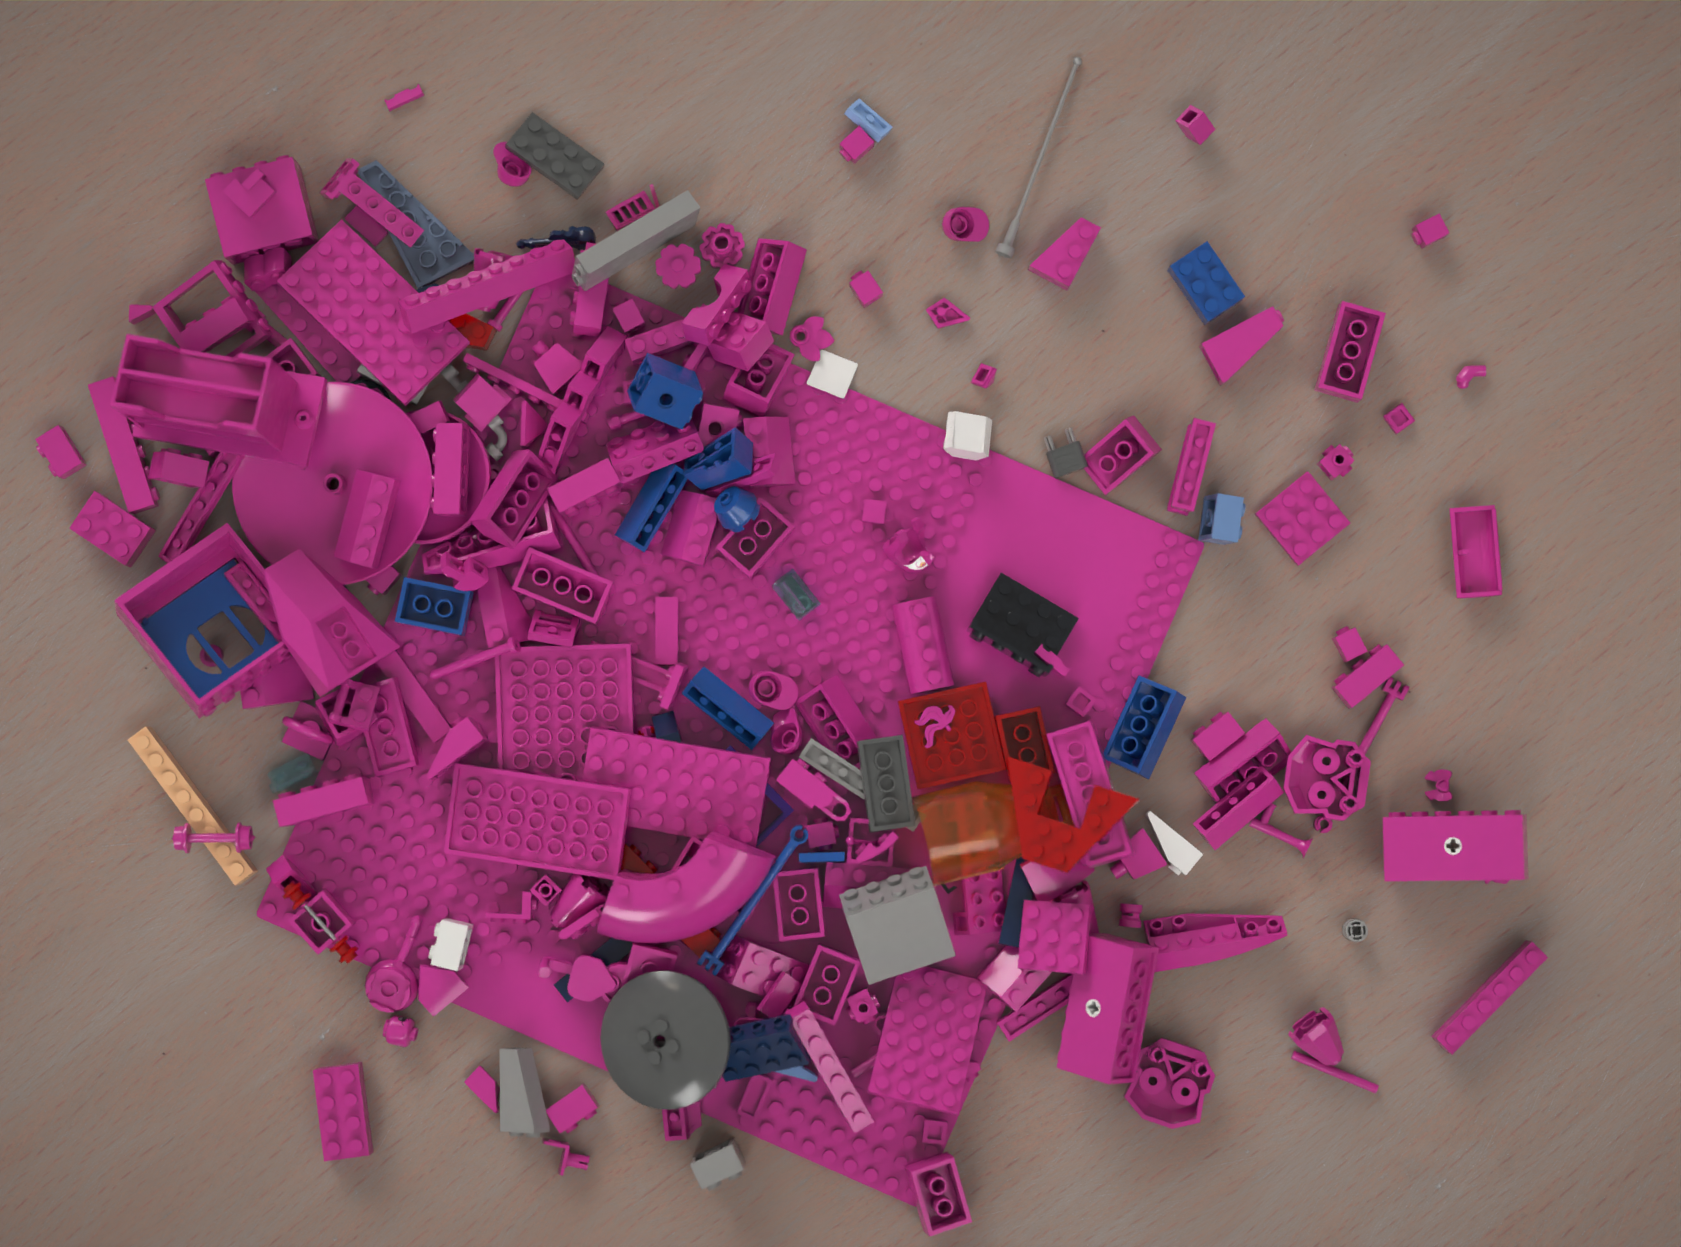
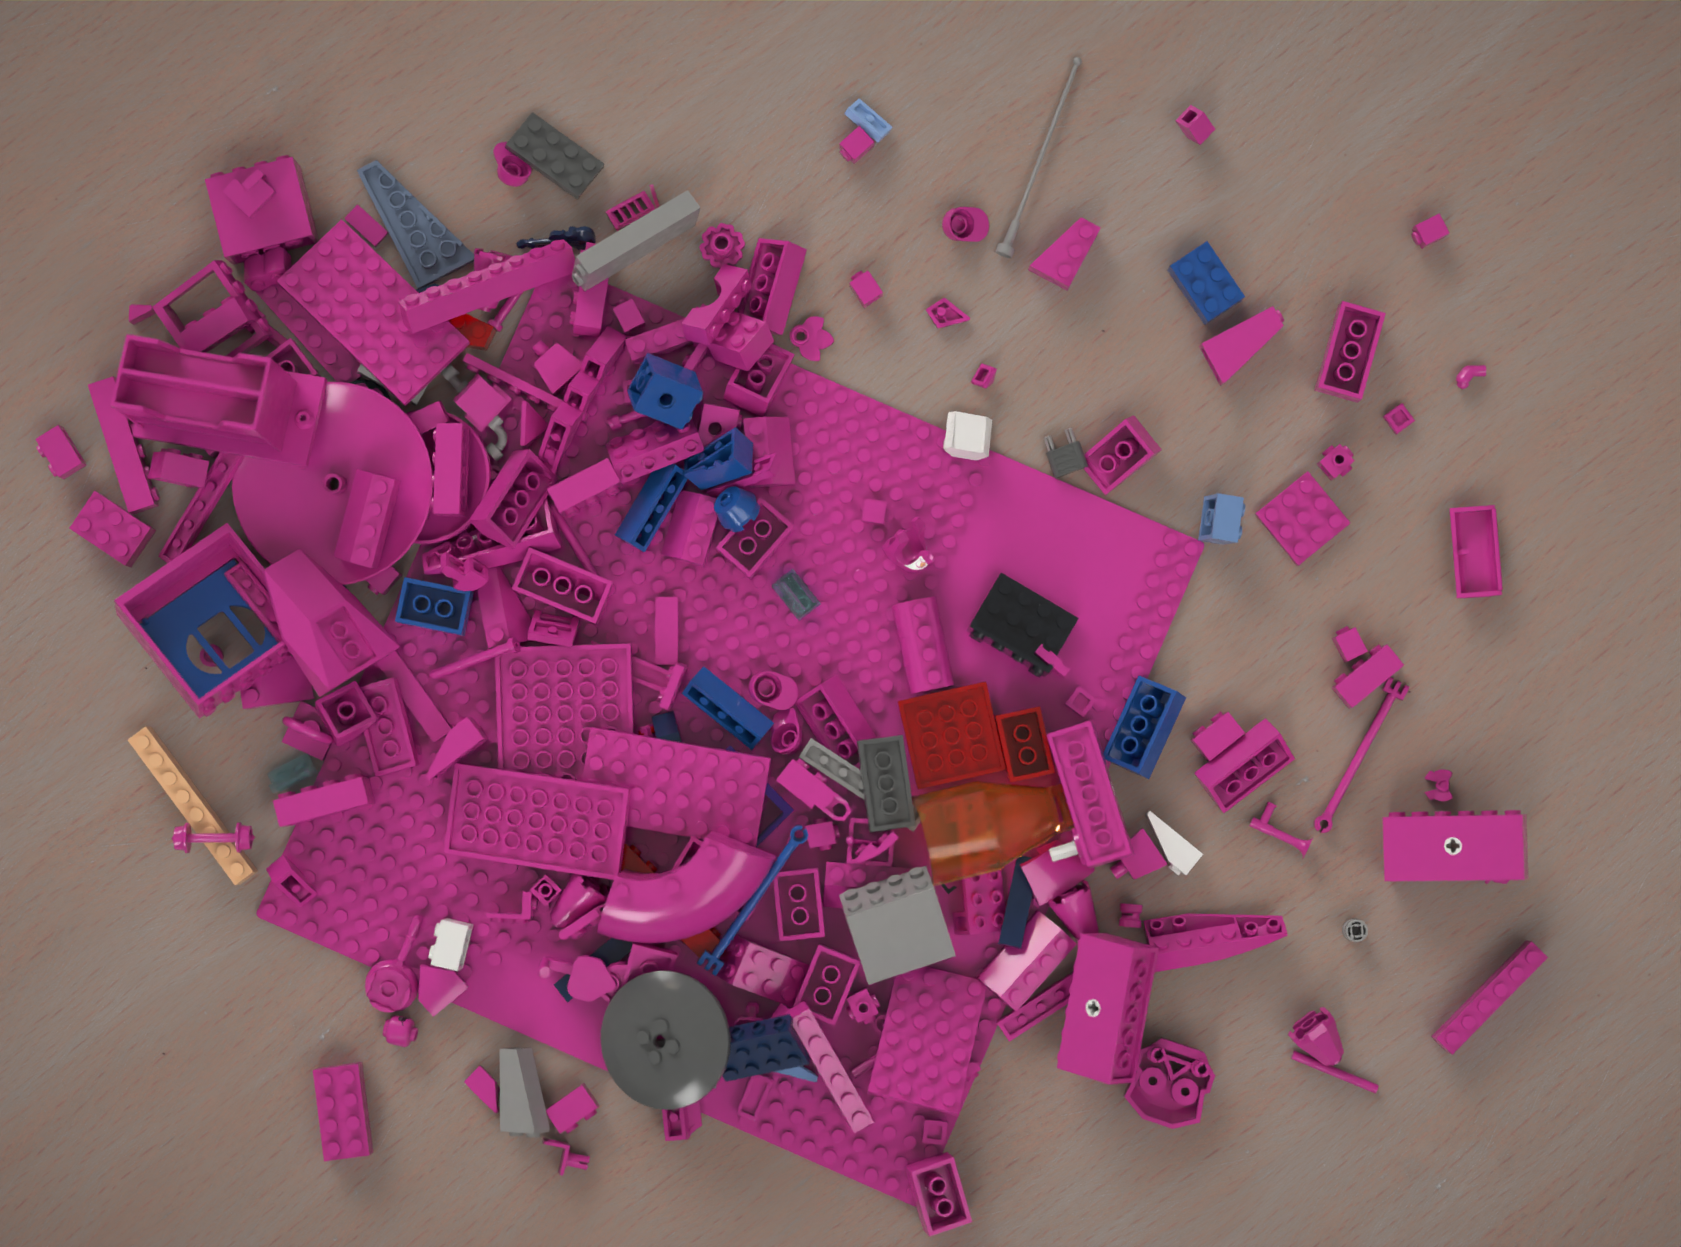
(321, 921): dark pink brick -> none
(362, 706): dark pink plate -> none
(371, 202): dark pink bracket -> none
(404, 97): dark pink piece -> none
(678, 266): dark pink plant -> none
(718, 1164): light grey brick -> none
(779, 995): dark pink tile -> none
(822, 856): blue tile -> none
(832, 374): white sticker -> none
(935, 713): dark pink piece -> none
(1052, 841): red wing -> none
(1054, 937): dark pink plate -> none
(1191, 467): dark pink fence -> none
(1238, 807): dark pink brick -> none
(1308, 775): dark pink brick -> none

